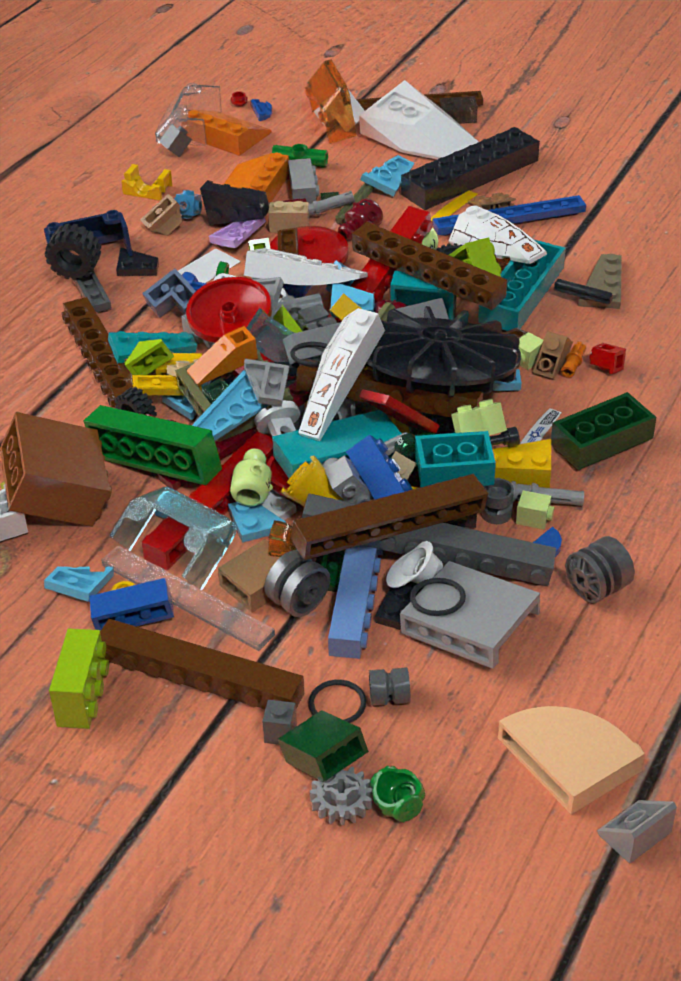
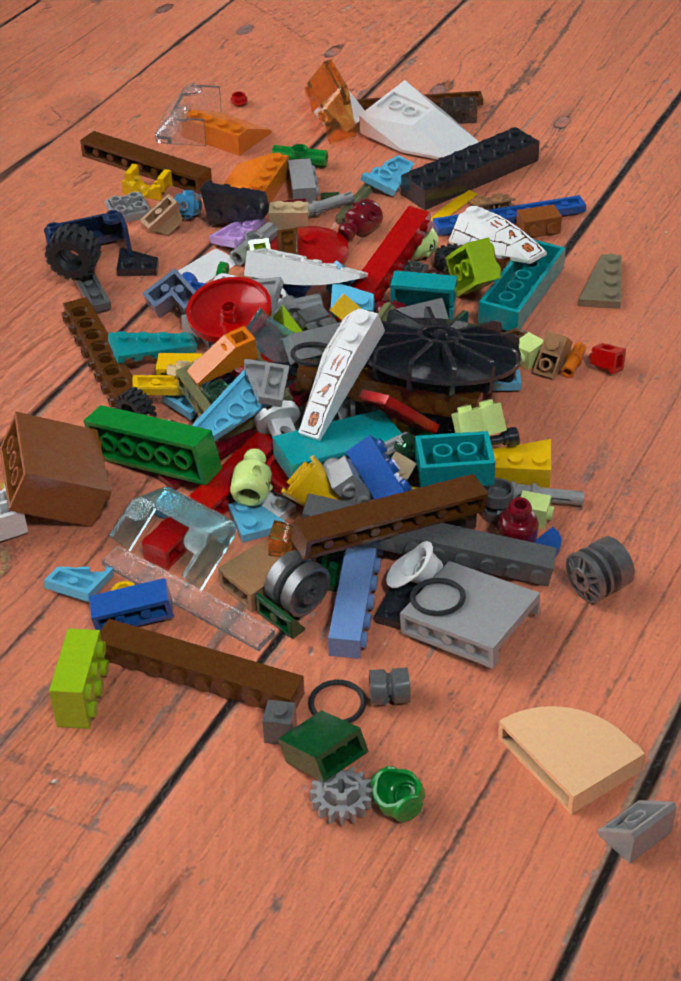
(131, 206): none -> light grey tile
(148, 357): lime slope -> none
(149, 161): none -> reddish brown brick
(175, 139): dark grey brick -> none
(239, 254): none -> light grey piece
(262, 110): blue tile -> none
(278, 617): none -> dark green slope
(430, 265): reddish brown brick -> none
(518, 521): none -> dark red piece
(539, 221): none -> dark orange brick
(541, 427): white sticker -> none
(583, 291): black axle -> none
(603, 430): dark green brick -> none

